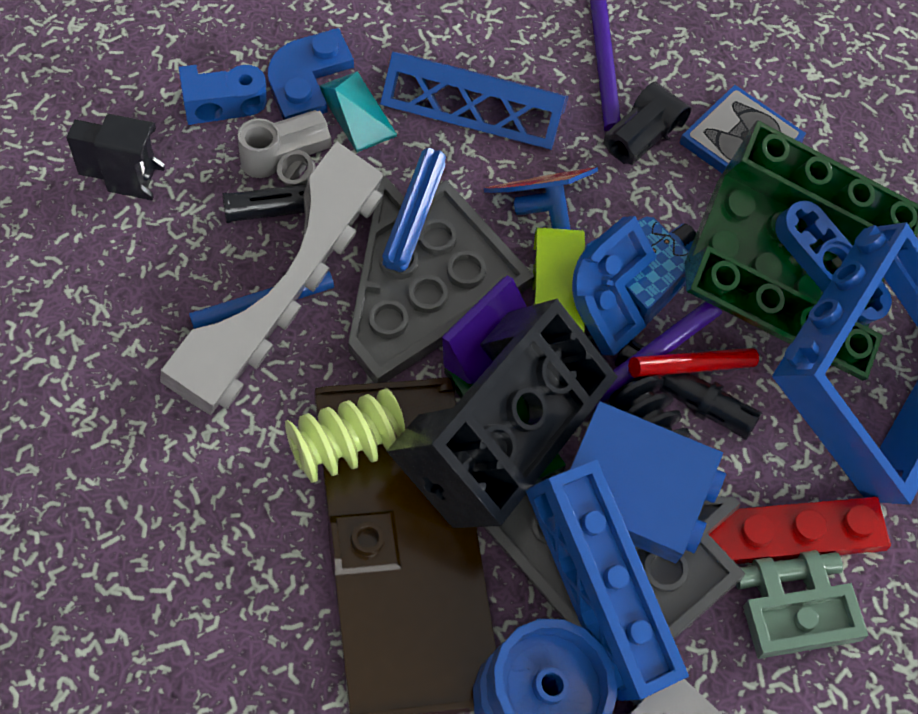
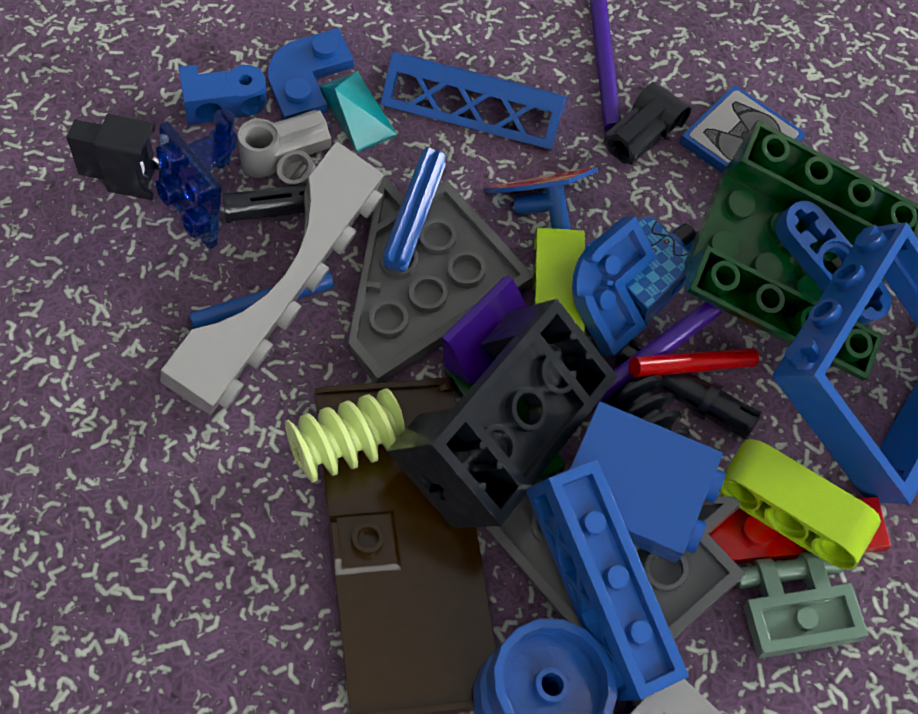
(187, 178): none -> clear blue plate
(800, 504): none -> lime beam

